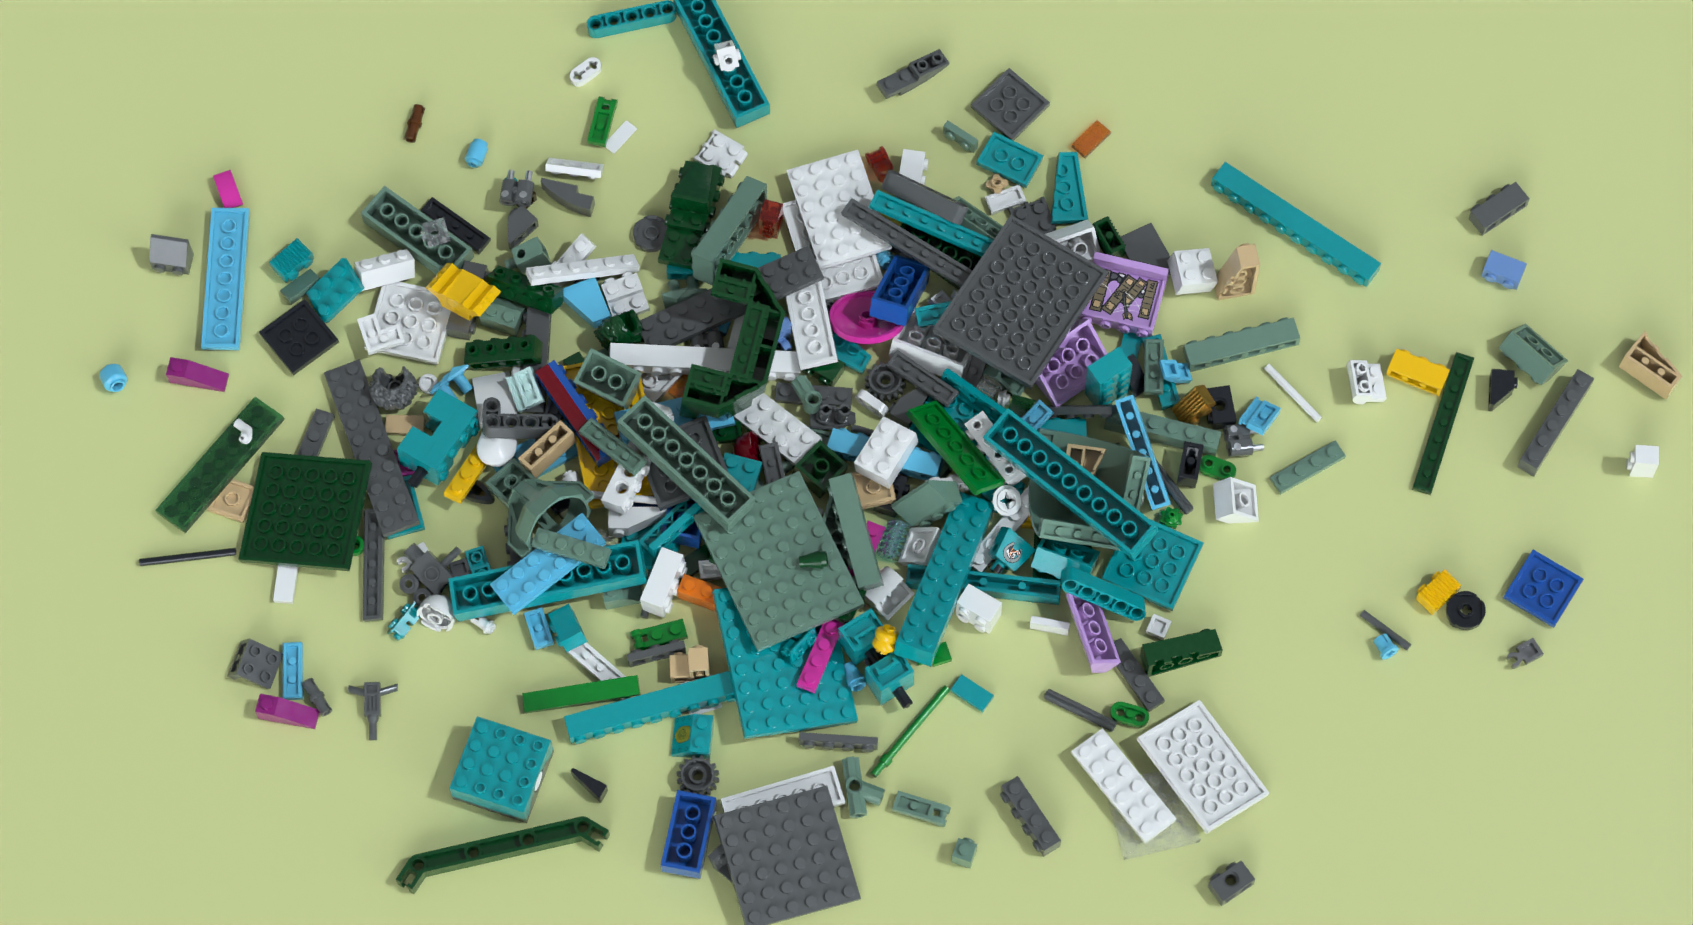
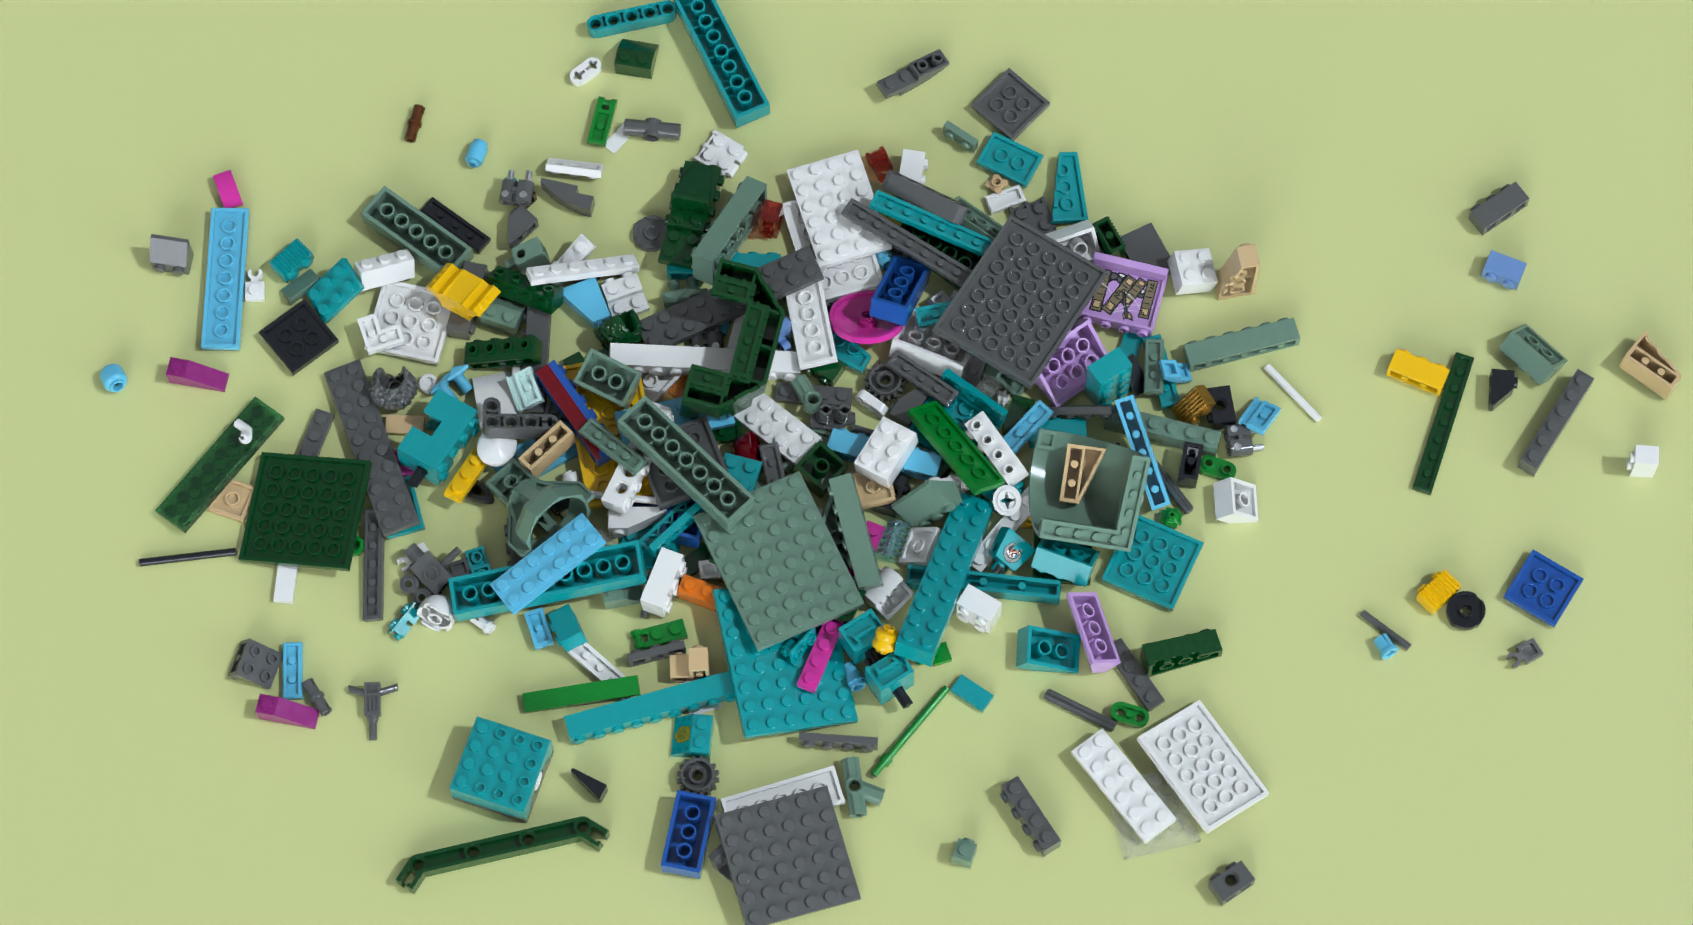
(256, 288): none -> white plate
(435, 225): clear brick -> none
(571, 548): sand green plate -> none
(636, 58): none -> dark green slope
(652, 129): none -> dark grey piece
(726, 56): white brick -> none
(814, 560): dark green cone -> none
(920, 808): sand green plate -> none
(1047, 650): none -> teal slope
(1049, 625): white tile -> none
(1070, 484): teal brick -> none
(1091, 139): clear orange tile -> none
(1103, 593): teal beam -> none
(1158, 626): white plate -> none
(1295, 224): teal brick -> none
(1307, 467): sand green plate -> none
(1366, 382): white brick -> none

